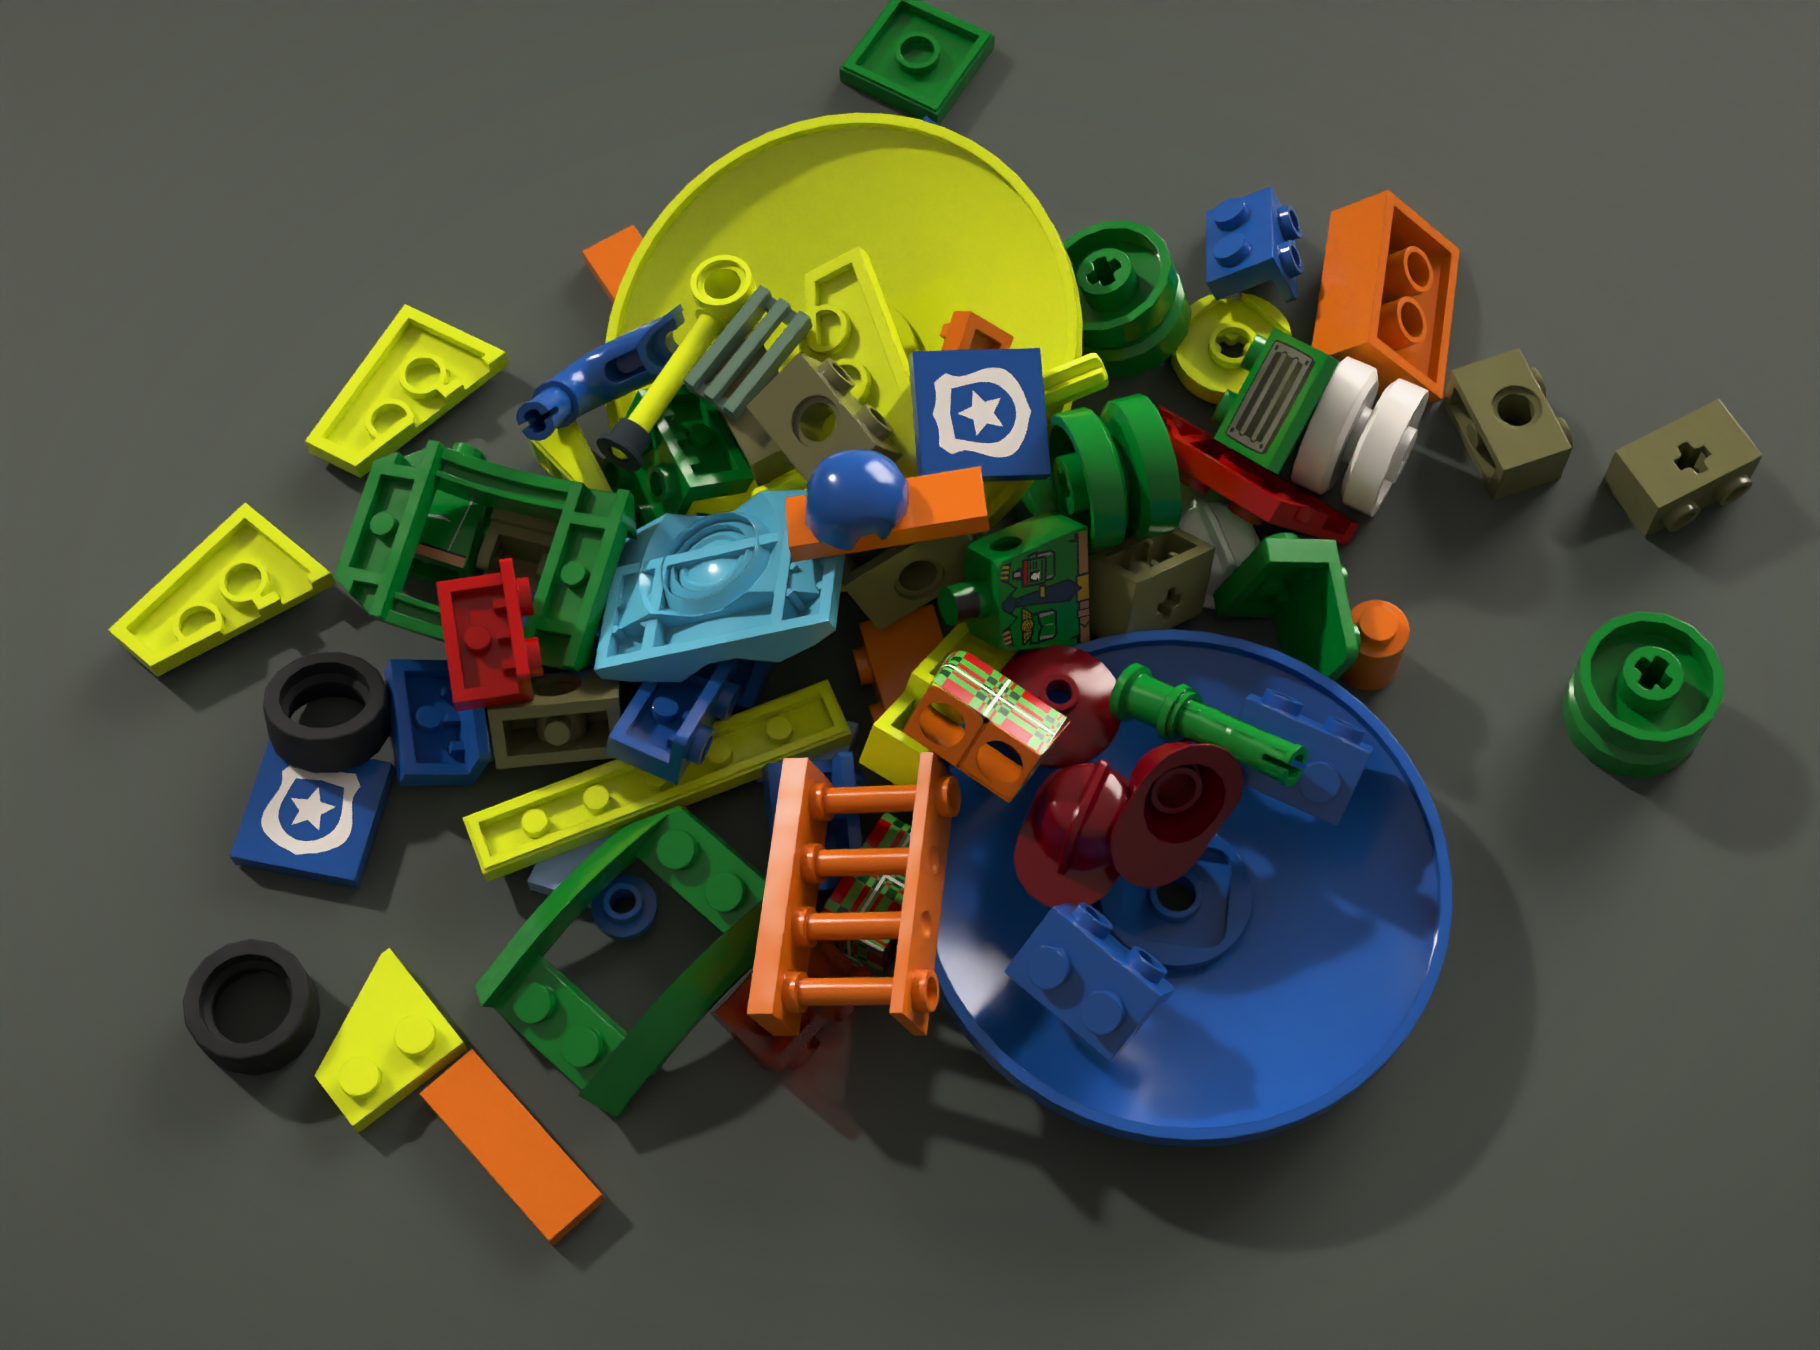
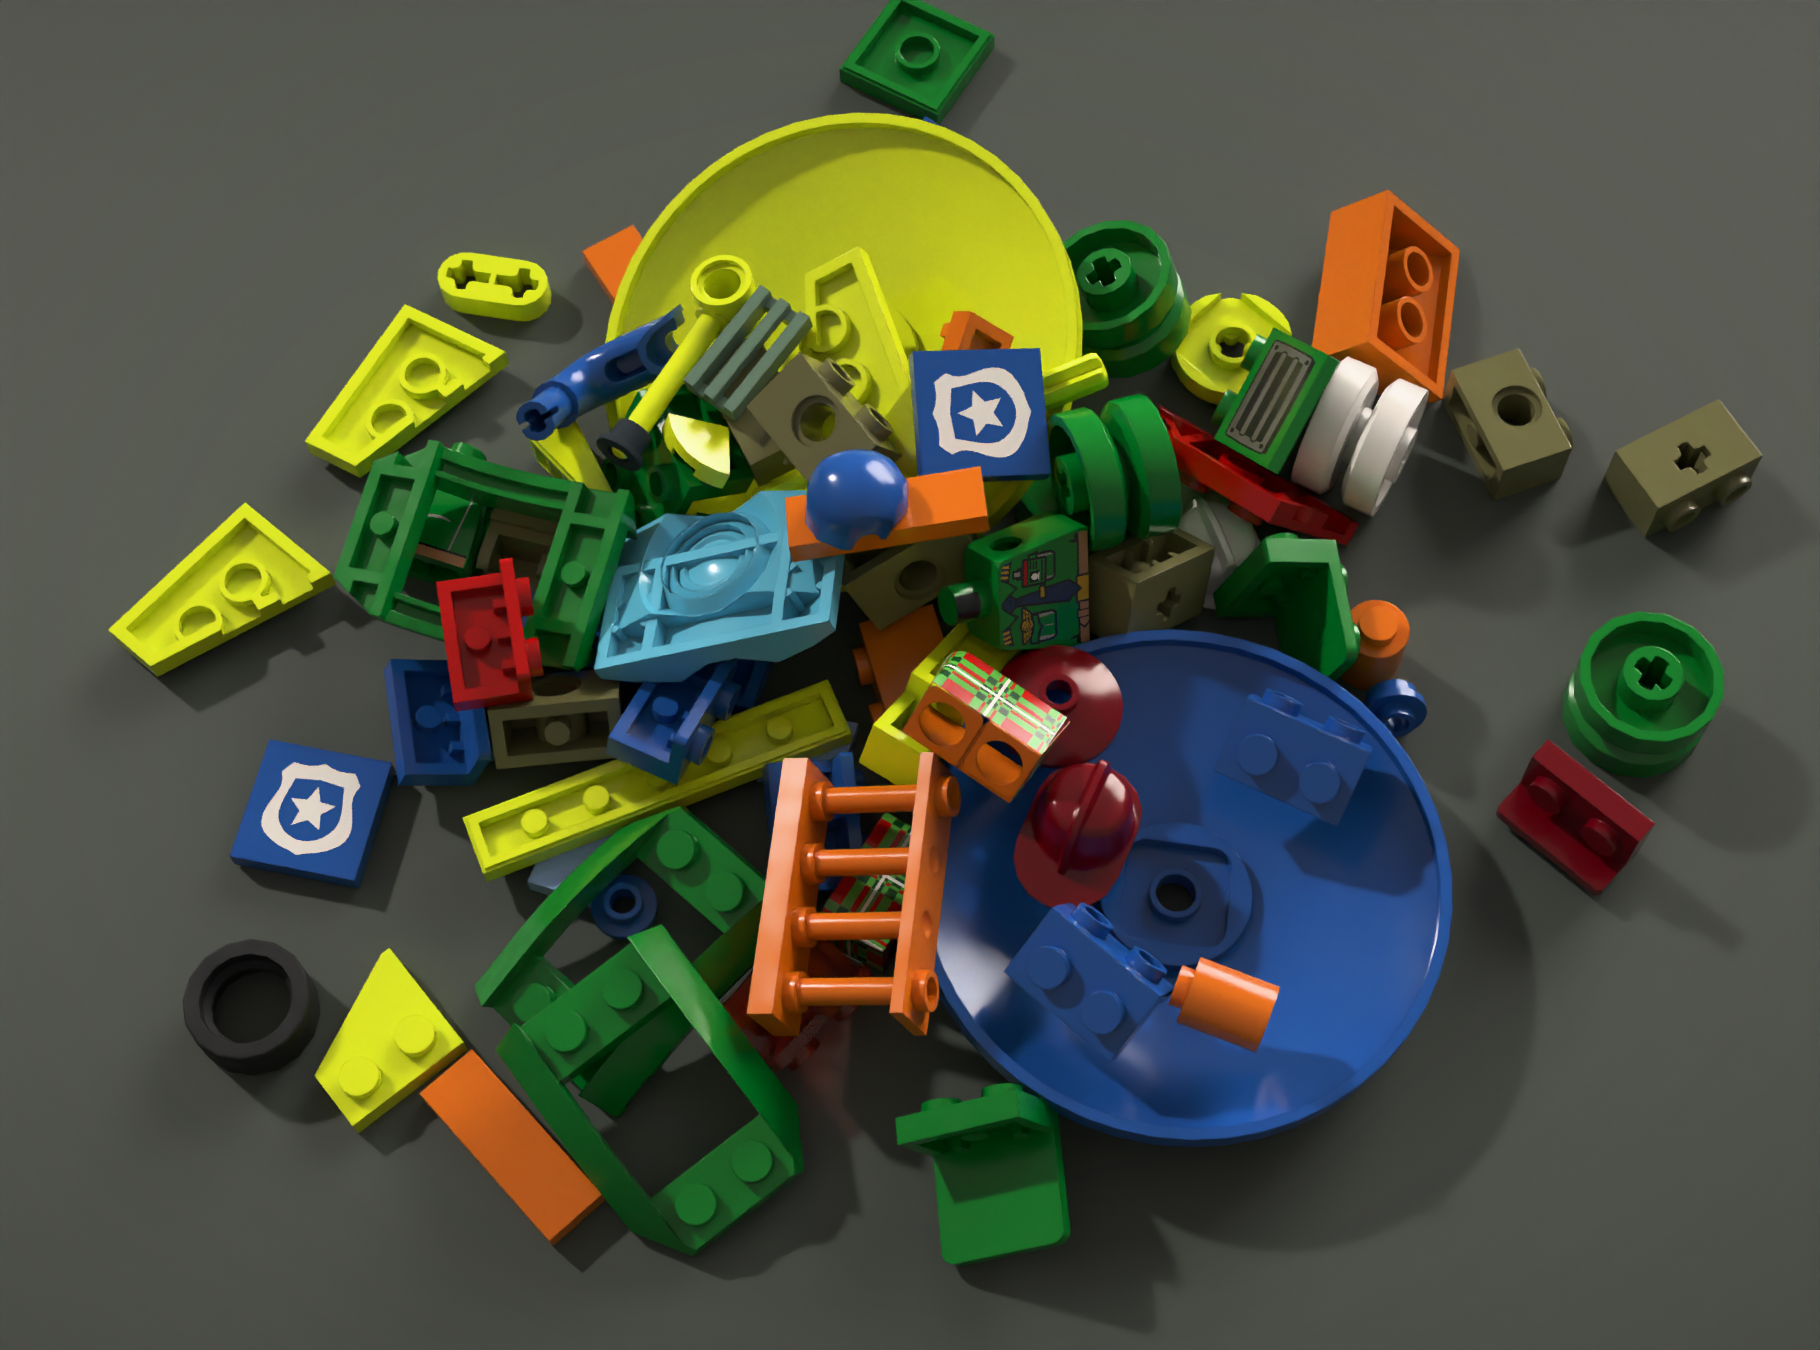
(320, 677): black tyre -> none
(494, 286): none -> neon yellow beam
(600, 1016): none -> green wedge
(701, 446): none -> neon yellow tile
(993, 1172): none -> green bracket
(1173, 810): dark red piece -> none
(1180, 715): green pin -> none
(1224, 1003): none -> orange brick
(1252, 243): blue bracket -> none
(1397, 705): none -> blue plate
(1574, 819): none -> dark red bracket

